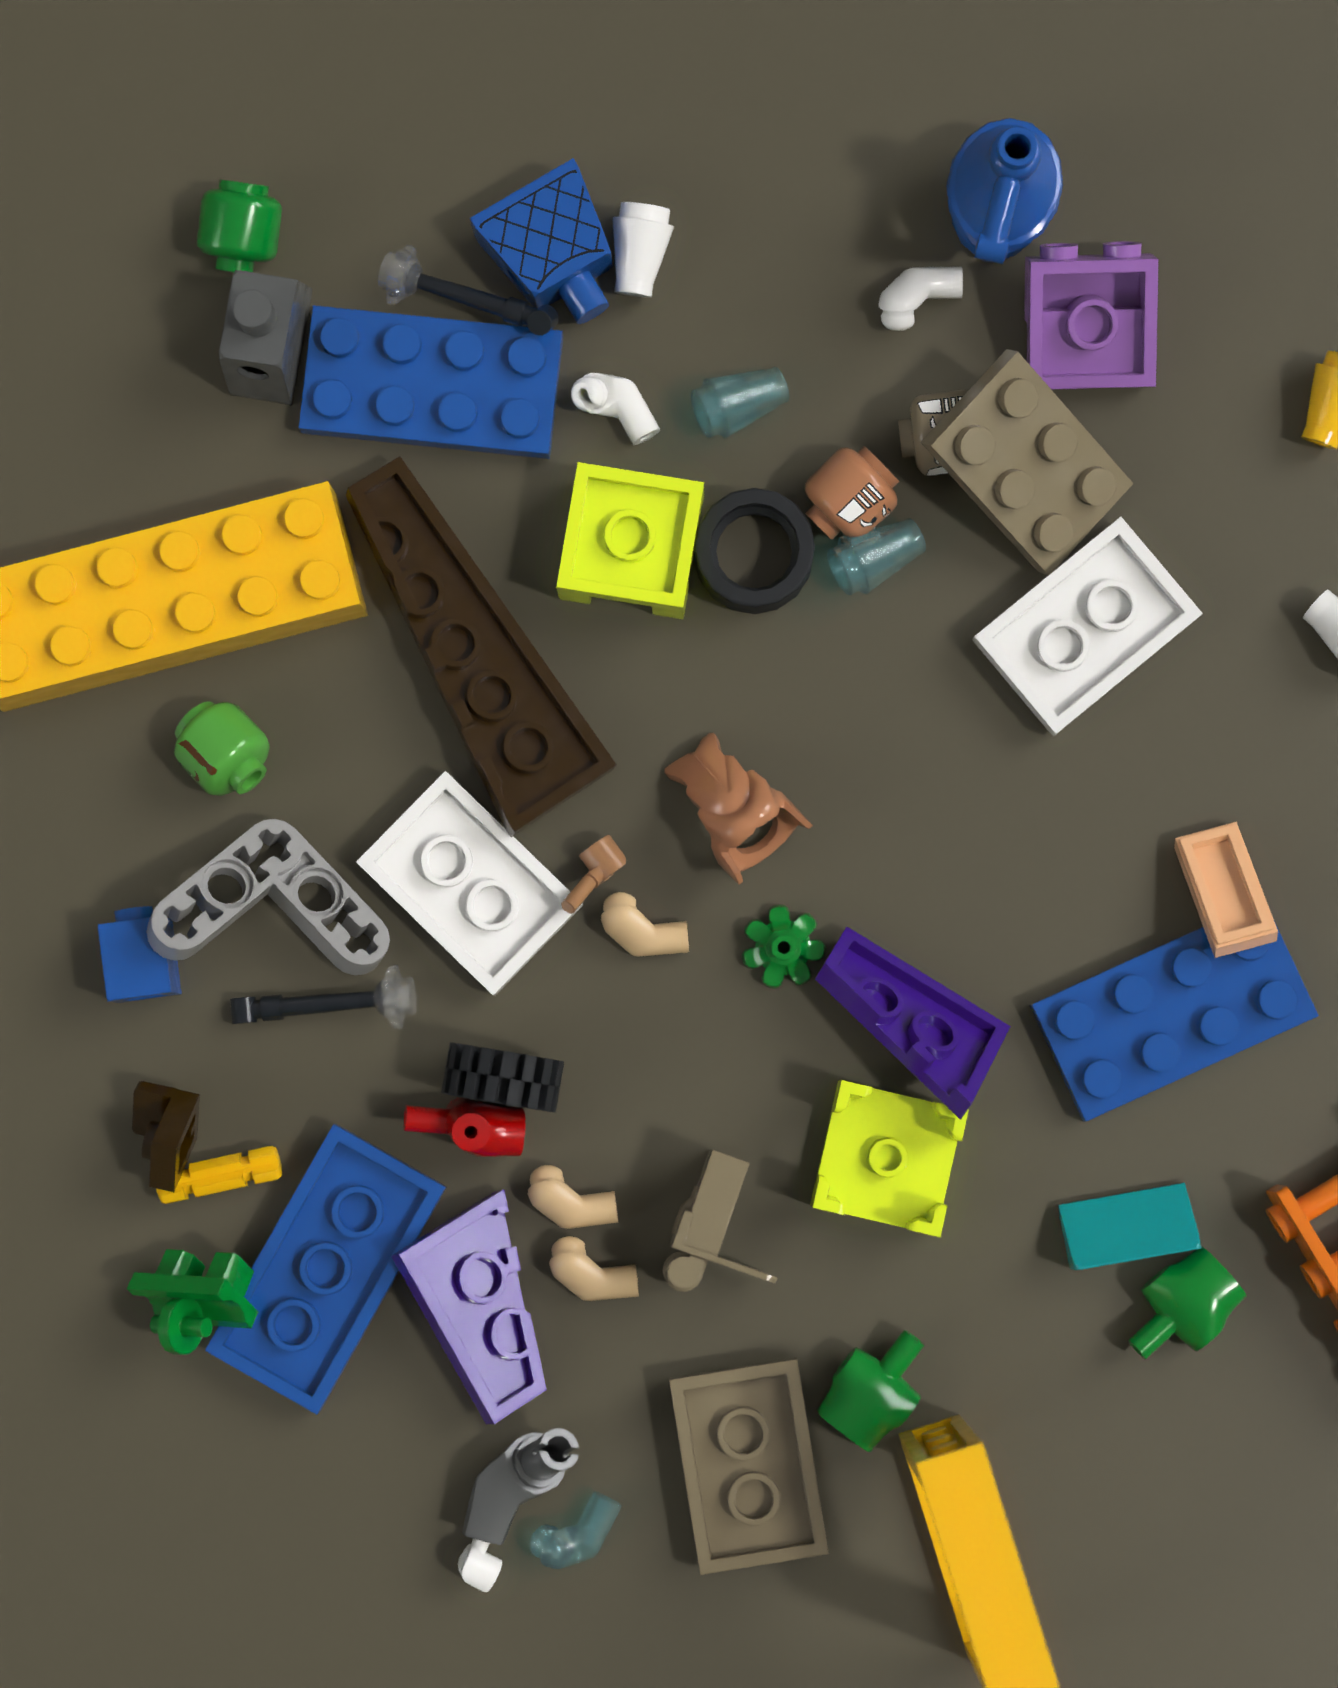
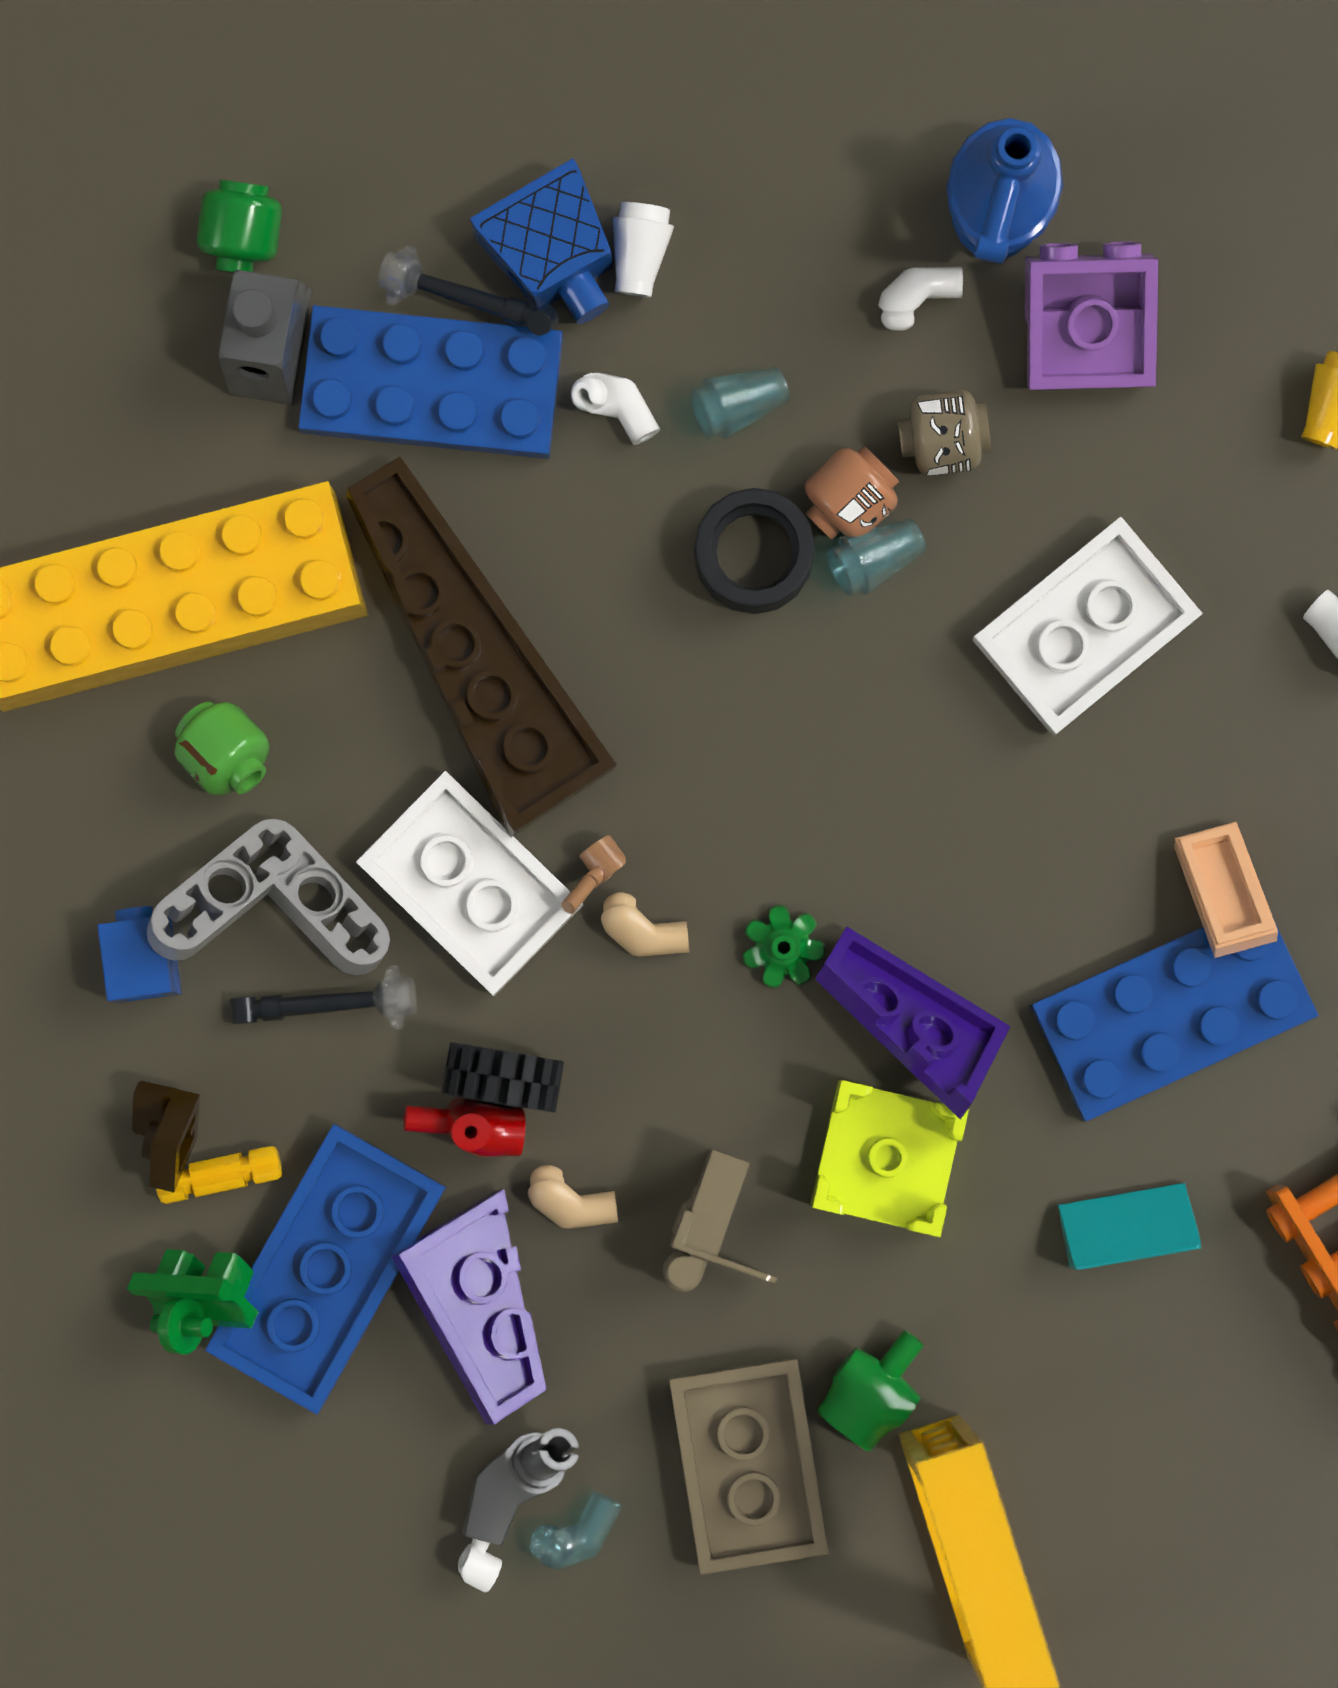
(586, 1278): tan arm -> none
(630, 538): neon yellow panel -> none
(734, 805): nougat hair -> none
(1027, 462): dark tan plate -> none
(1189, 1300): green piece -> none

